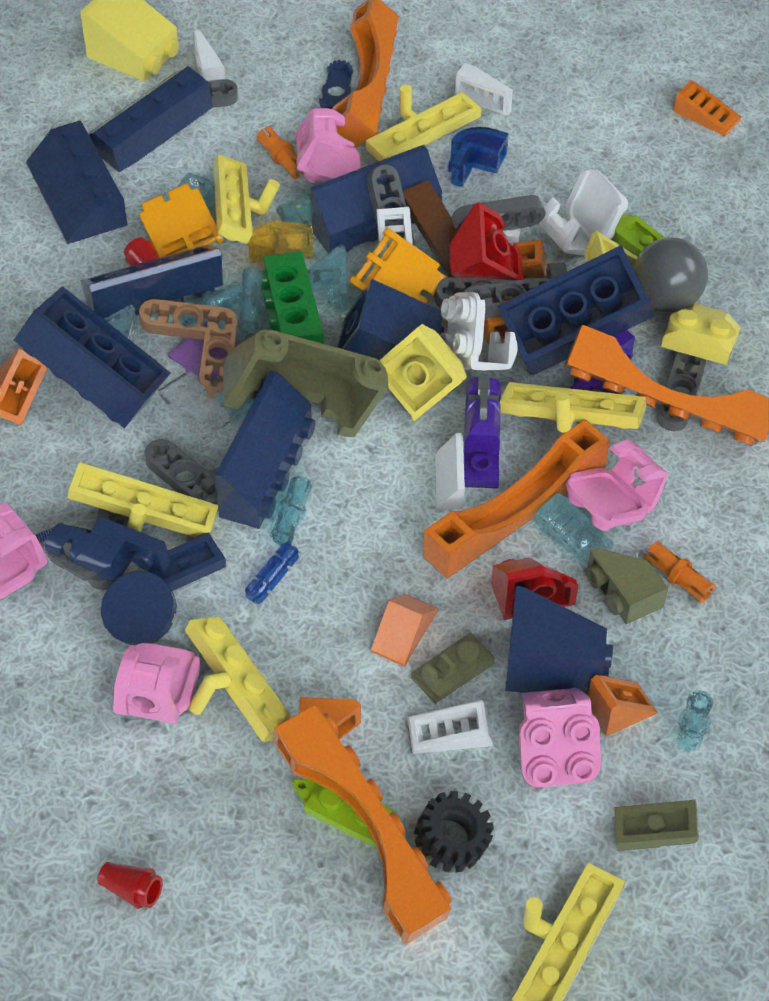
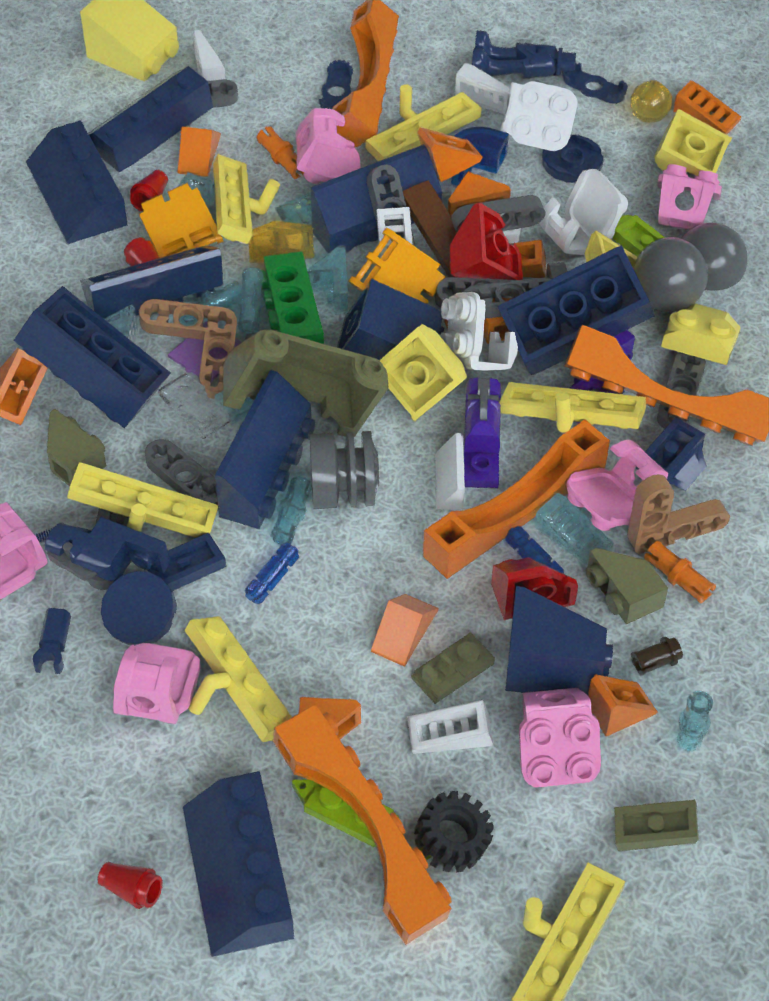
(52, 639): none -> dark blue bar
(70, 445): none -> olive slope
(148, 188): none -> red cone
(197, 150): none -> orange slope
(238, 866): none -> dark blue slope
(343, 469): none -> dark grey wheel
(448, 153): none -> orange slope
(476, 189): none -> orange slope
(518, 538): none -> clear blue axle
(525, 59): none -> dark blue piece
(539, 115): none -> white piece
(580, 156): none -> dark blue tile
(609, 92): none -> dark blue piece
(651, 101): none -> clear yellow piece
(653, 520): none -> medium nougat beam
(657, 655): none -> dark brown pin
(679, 453): none -> dark blue slope
(691, 145): none -> light yellow slope
(702, 188): none -> bright pink piece
(723, 253): none -> dark grey piece

